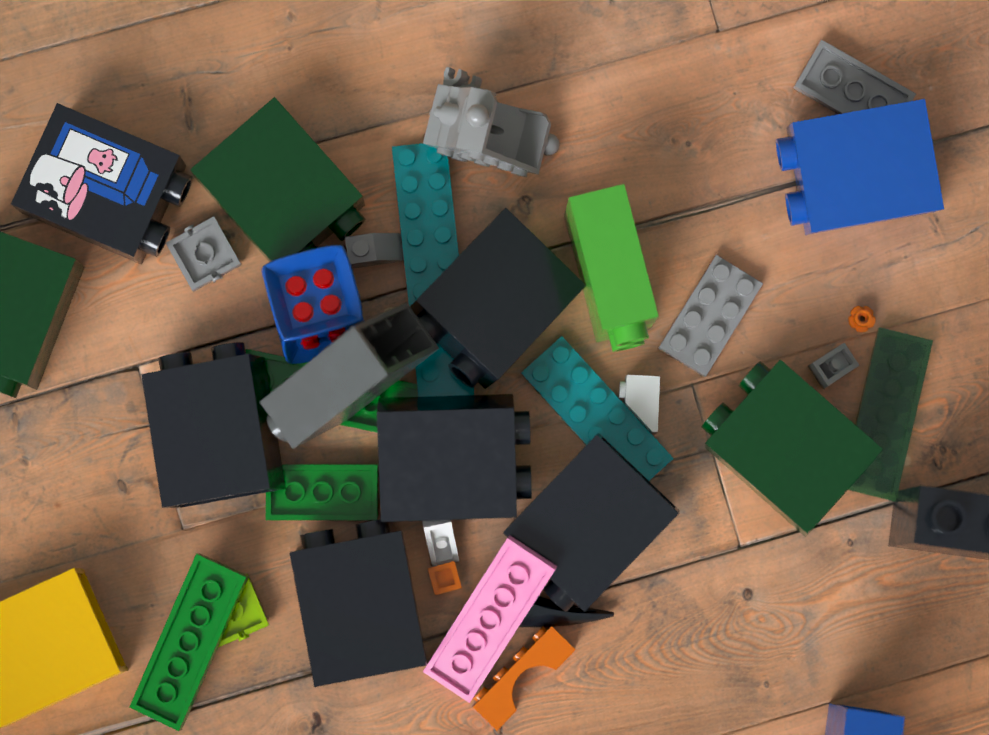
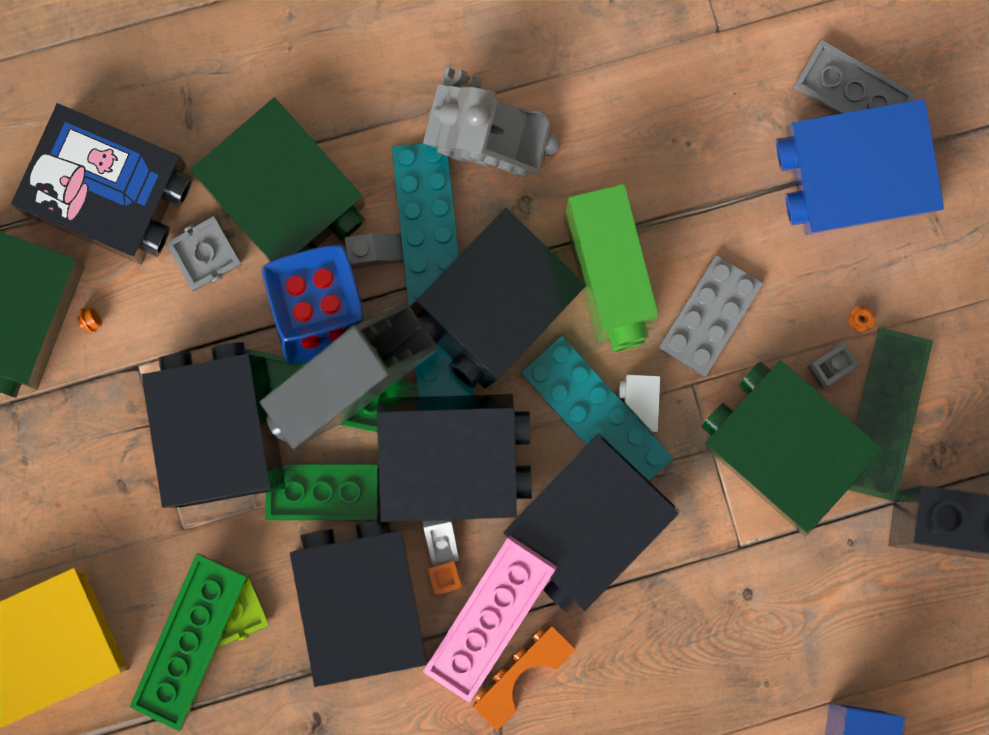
(89, 319): none -> orange plate
(547, 613): black piece -> none

